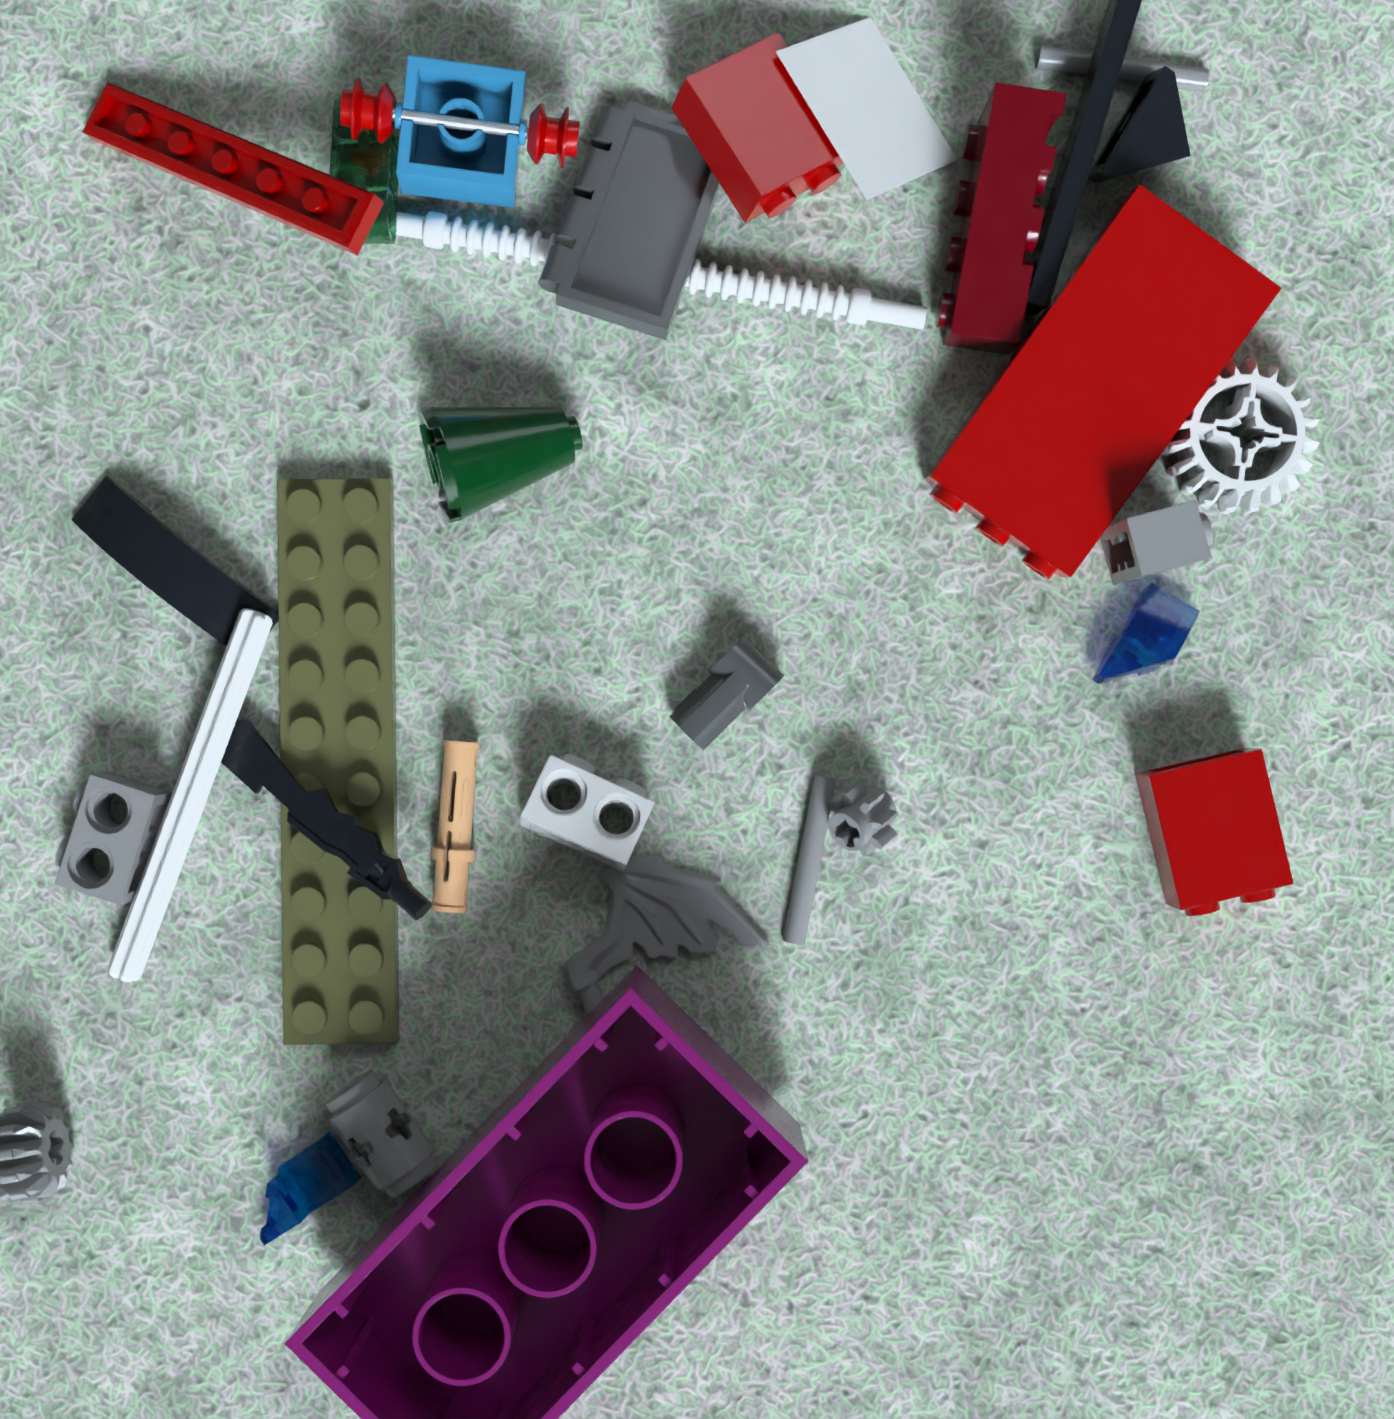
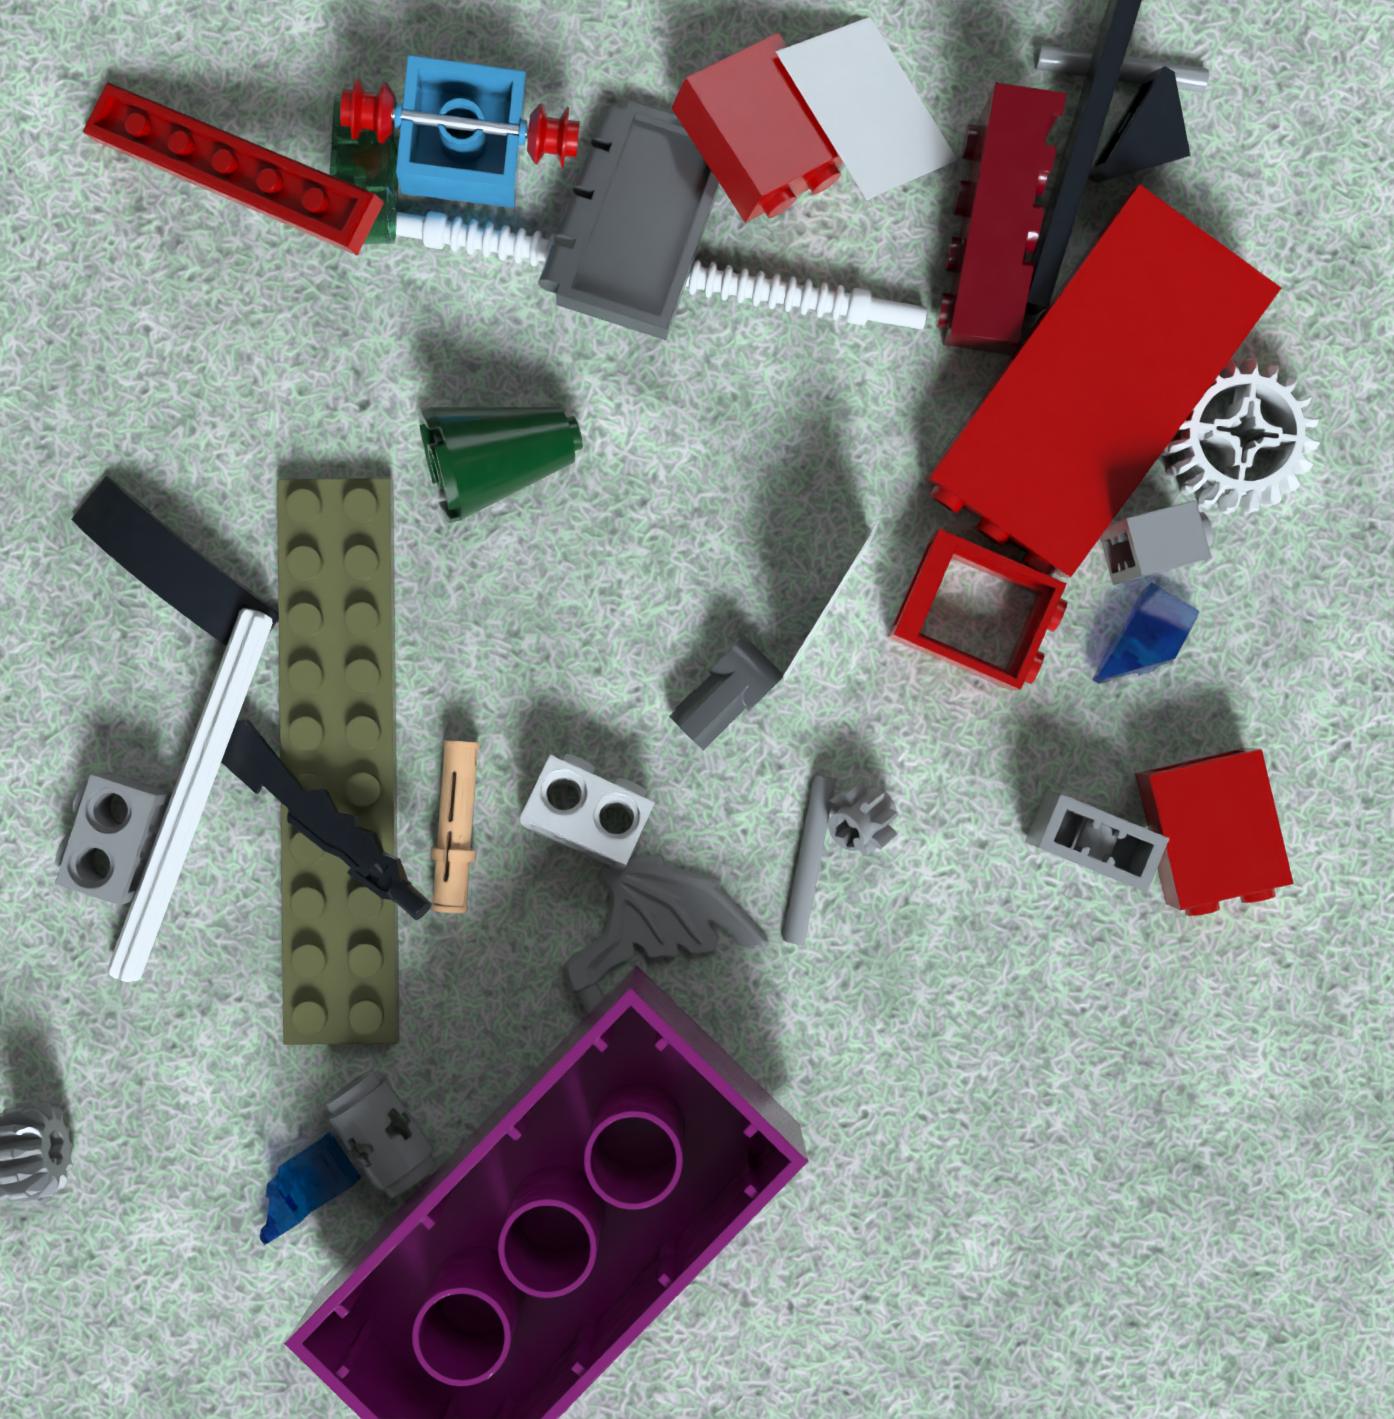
(829, 603): none -> white sticker
(1043, 616): none -> red window
(1097, 840): none -> light grey brick

